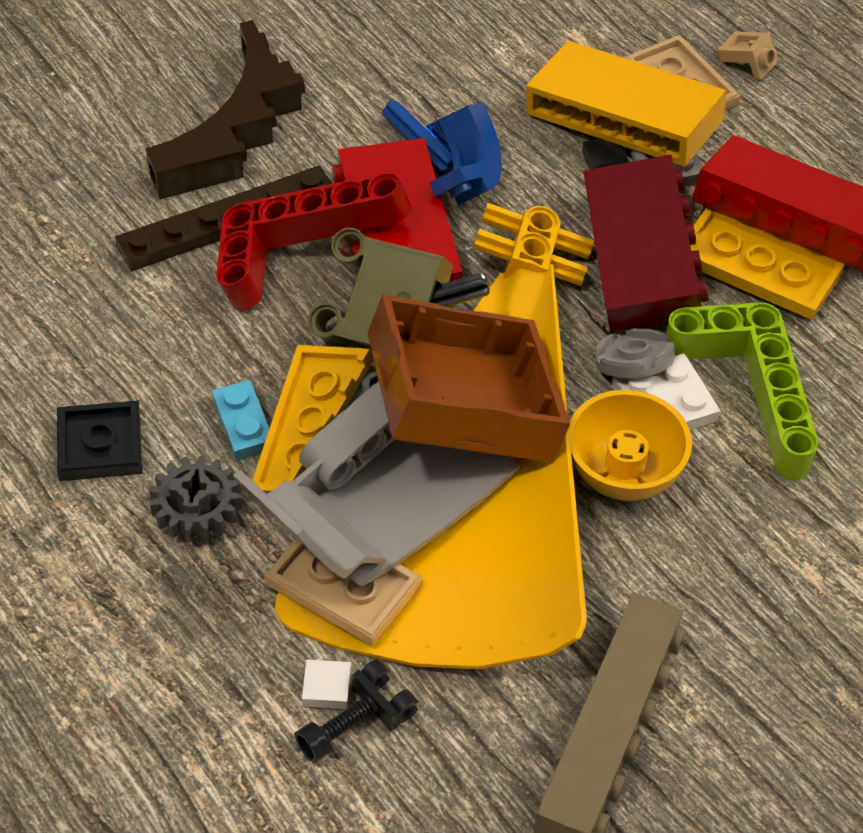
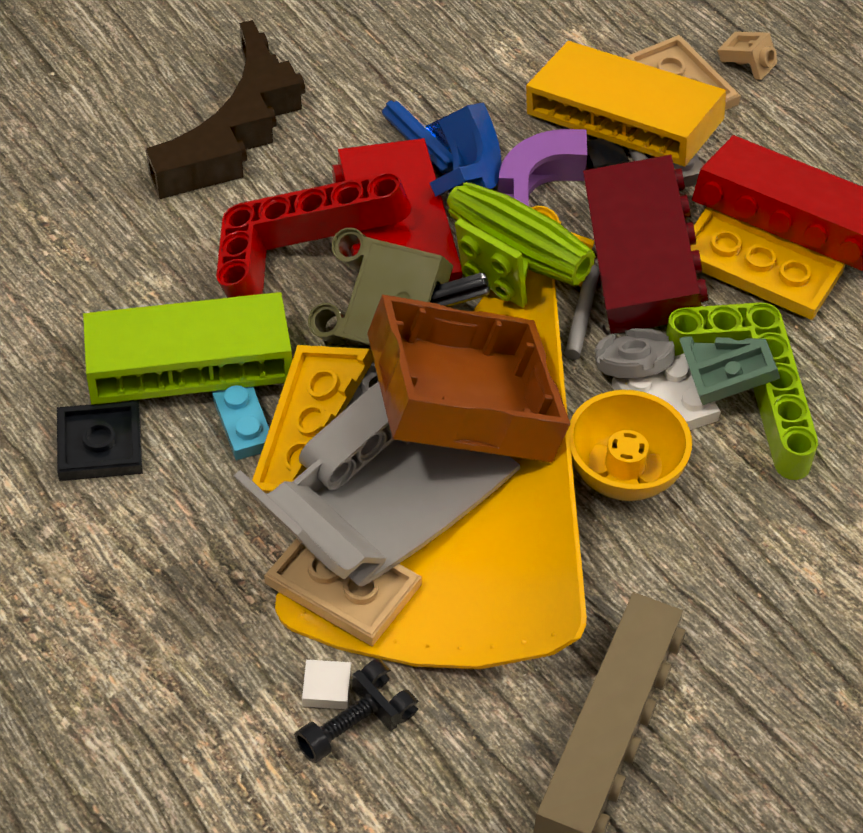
(186, 348): none -> lime brick
(195, 498): dark grey gear -> none
(202, 224): dark brown plate -> none
(509, 238): none -> lime plate
(543, 159): none -> medium lavender arch
(582, 314): none -> light grey bar
(728, 366): none -> sand green wing

